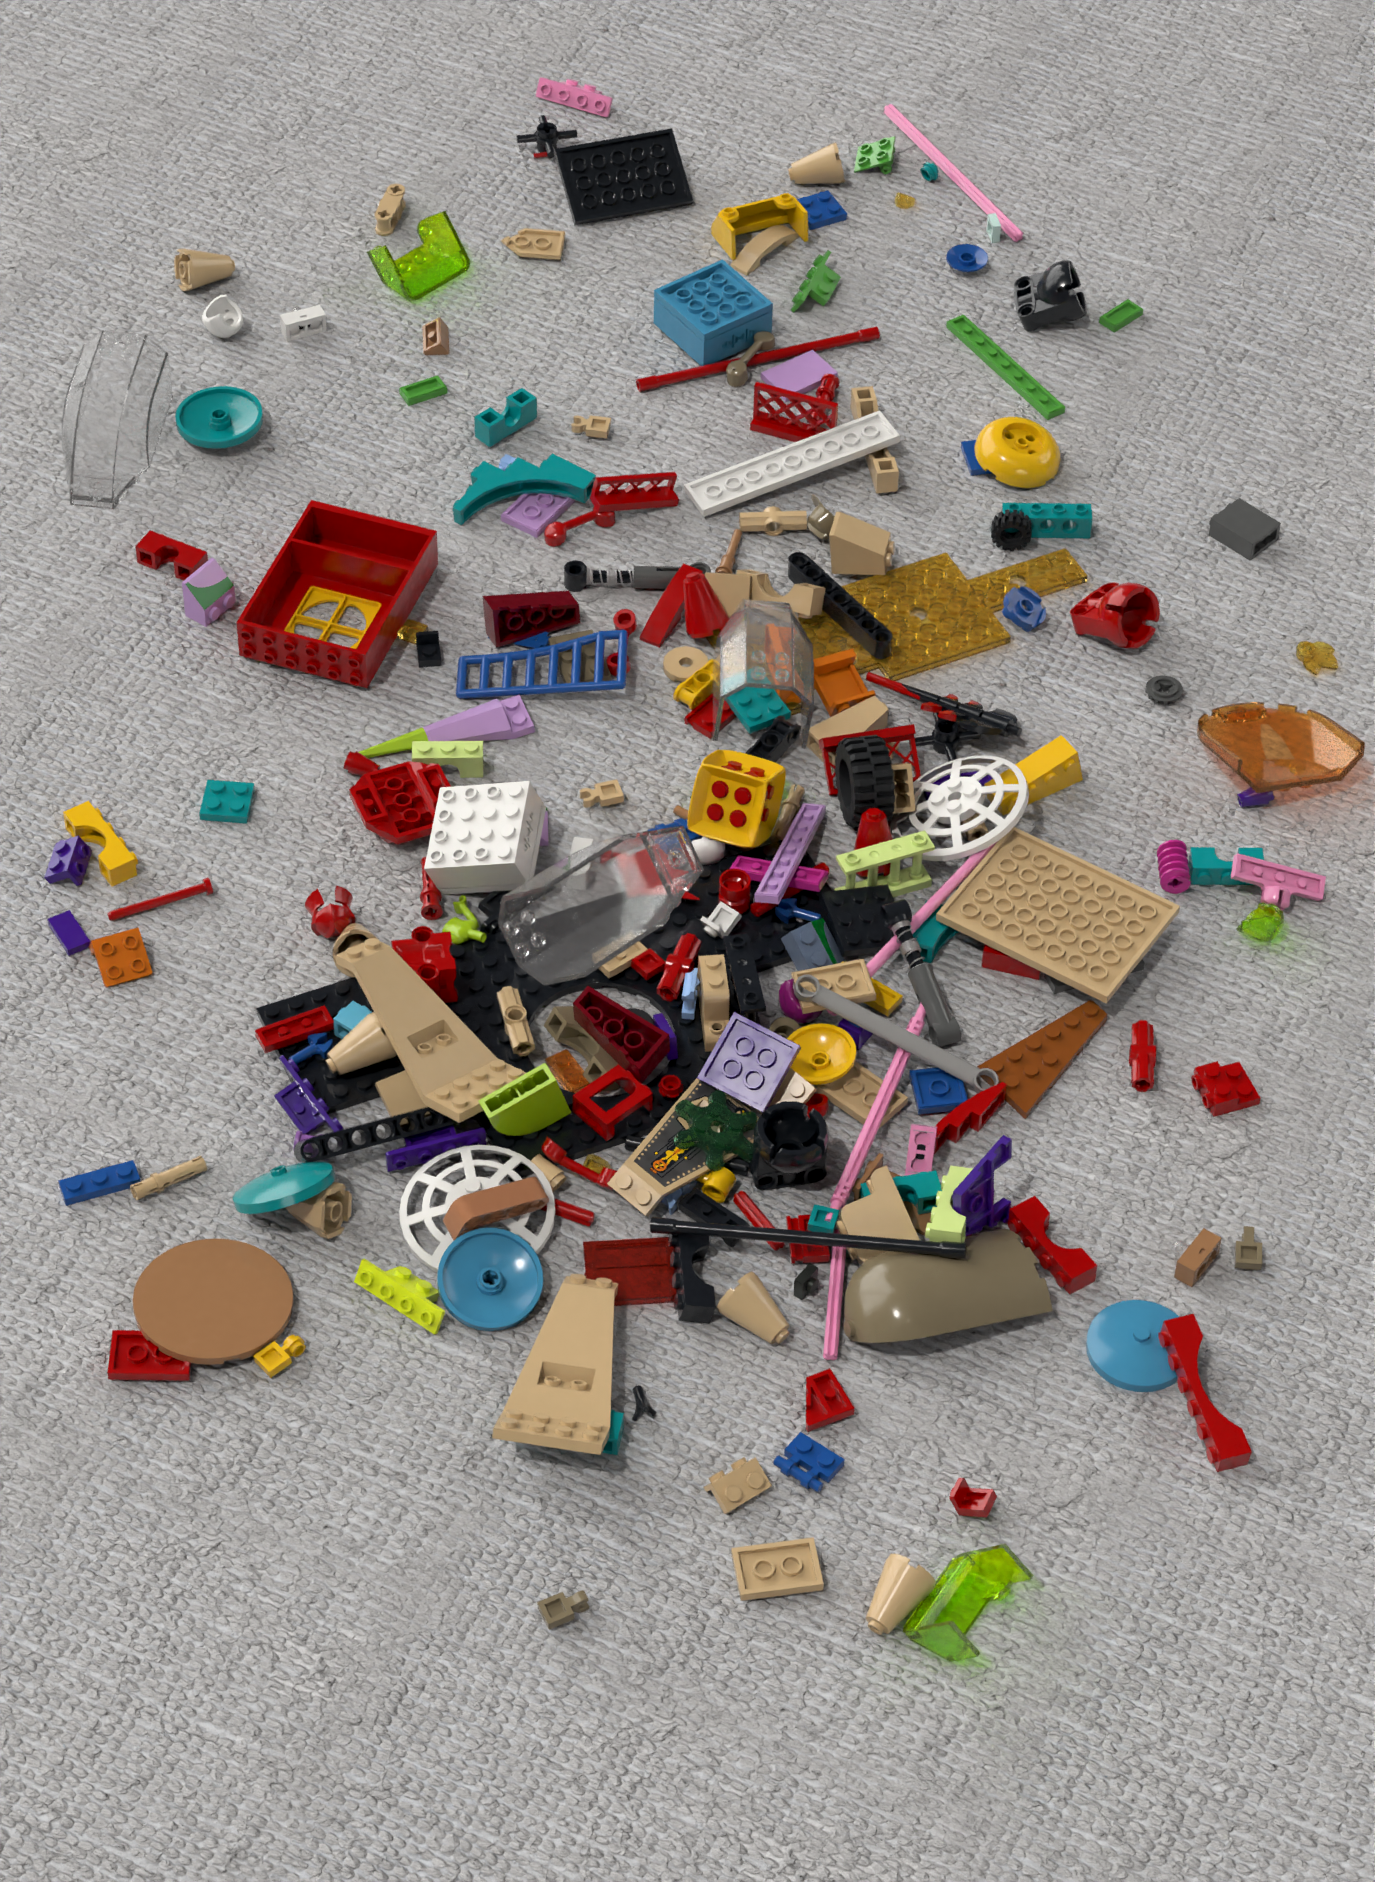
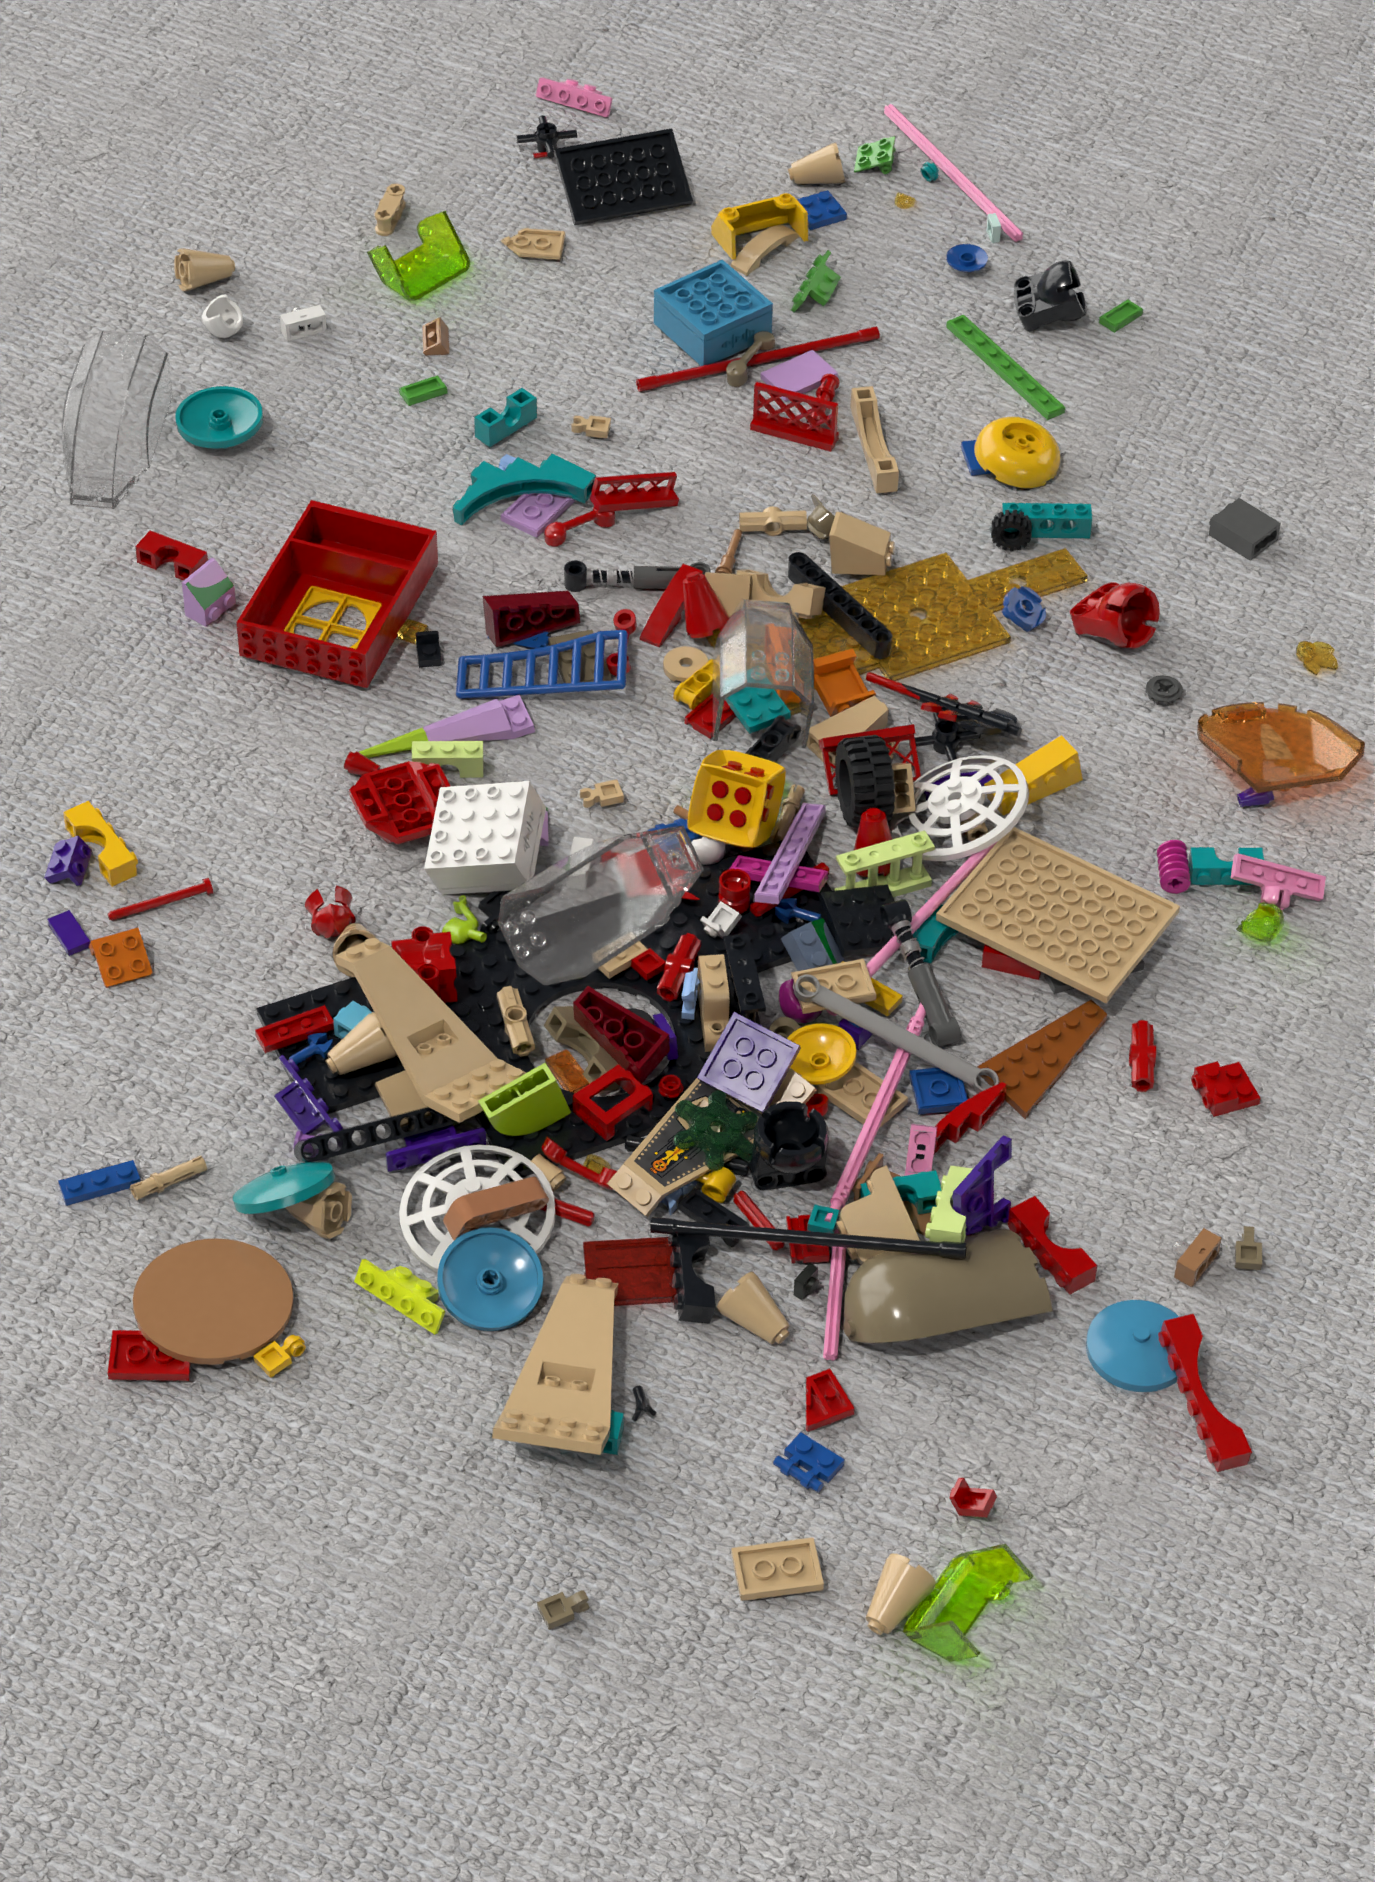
(227, 801): teal plate -> none
(430, 896): red pin -> none
(739, 1484): tan bracket -> none
(791, 463): white plate -> none

